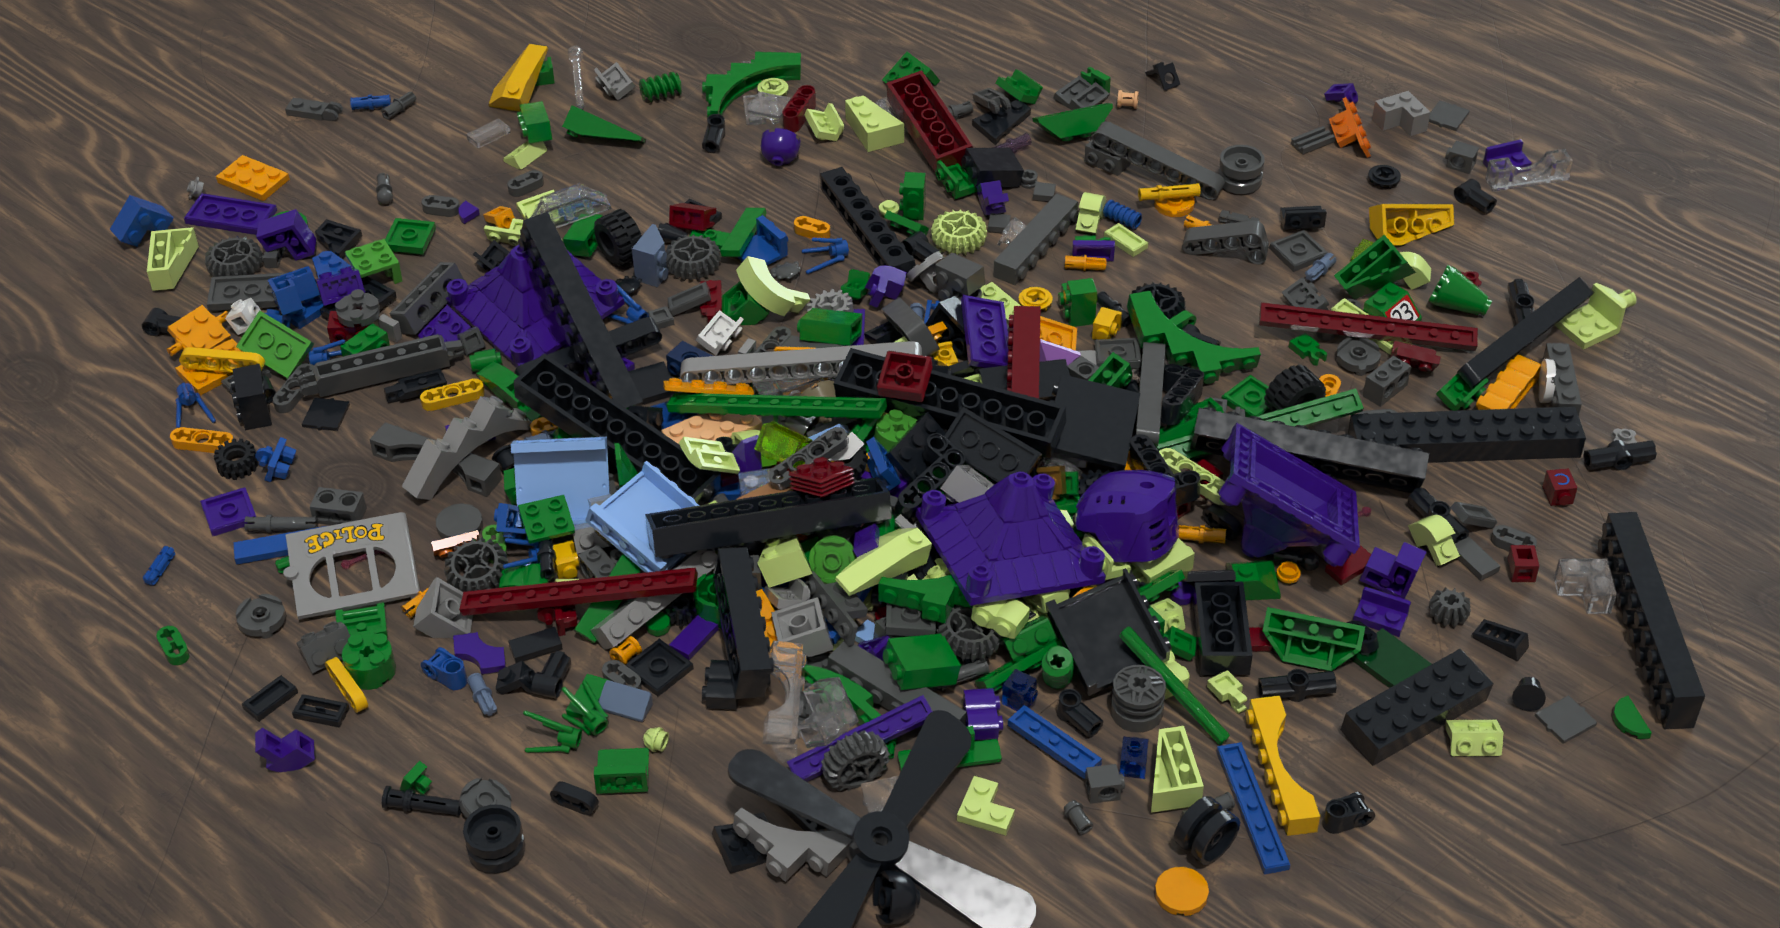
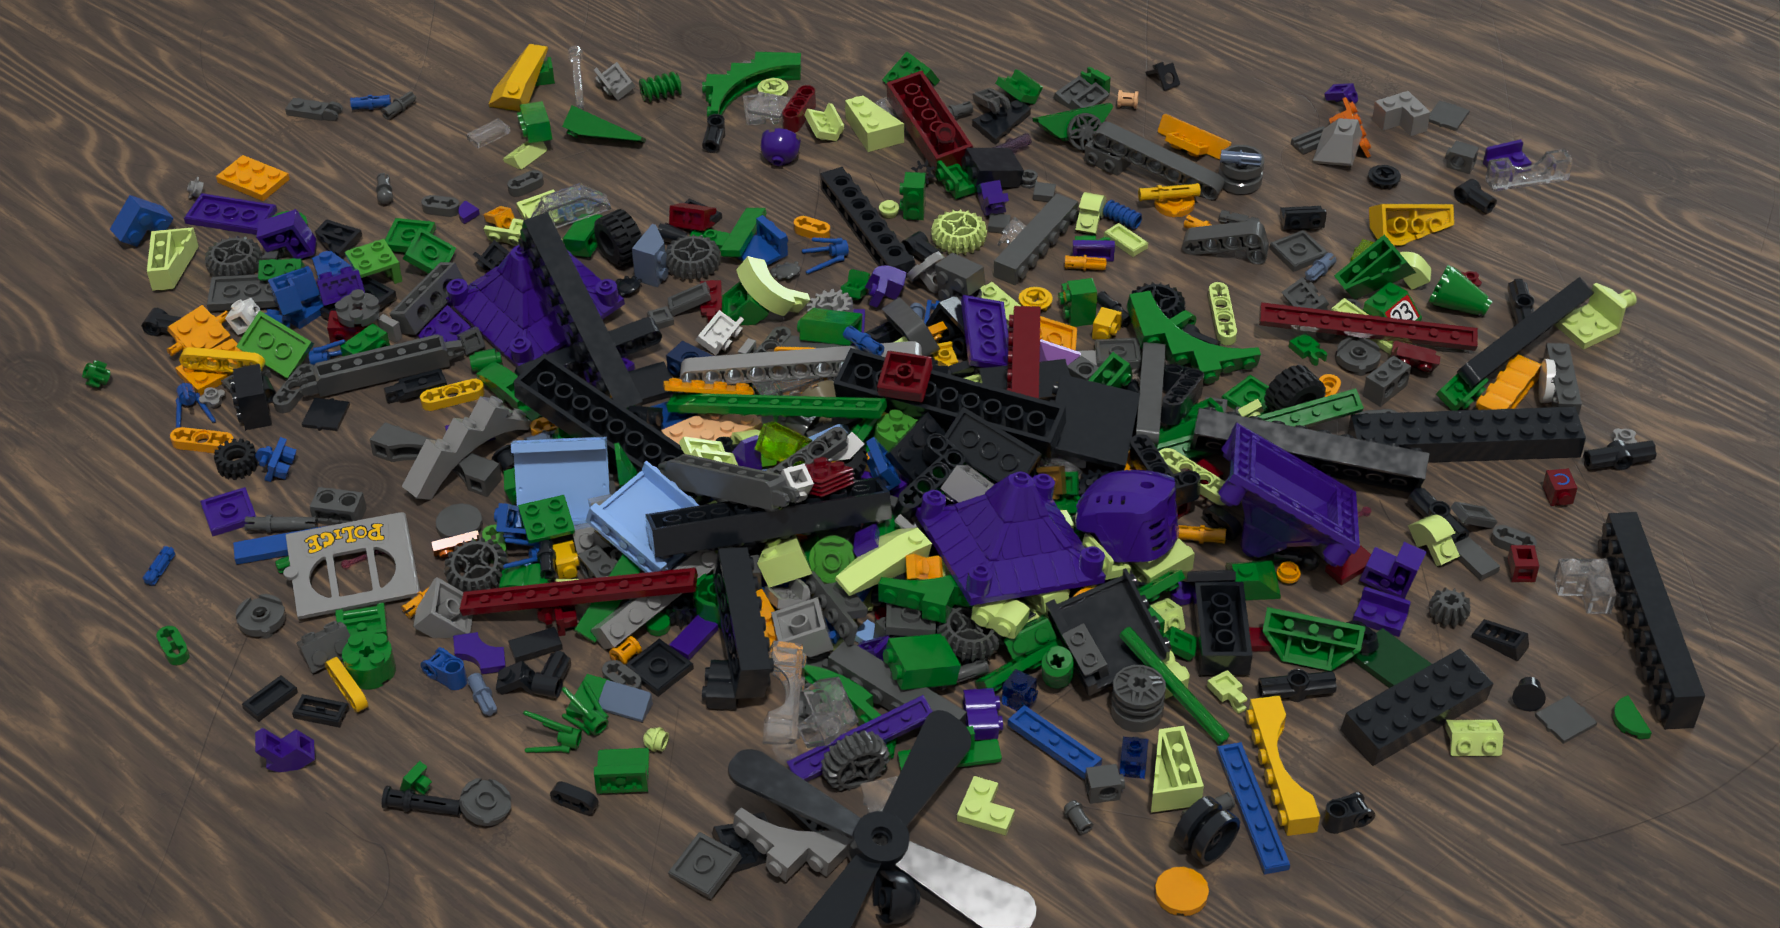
(96, 373): none -> green gear
(212, 397): none -> light grey plate
(273, 268): none -> green bracket
(428, 251): none -> green plate
(494, 838): black wheel -> none
(634, 311): blue plant -> none
(705, 865): none -> dark grey tile
(729, 482): none -> dark grey hinge
(799, 478): none -> white brick
(863, 341): none -> blue pin
(899, 221): green plate -> none
(923, 568): none -> light orange bracket
(927, 170): none -> black gear
(945, 133): none -> dark red plate
(1074, 711): black piece -> none
(1084, 131): none -> dark grey wheel
(1085, 651): none -> dark grey bracket
(1191, 138): none -> light orange bracket
(1222, 313): none -> yellowish green beam
(1240, 158): none -> sand blue axle
(1251, 409): none -> yellowish green plate
(1339, 143): none -> light grey slope

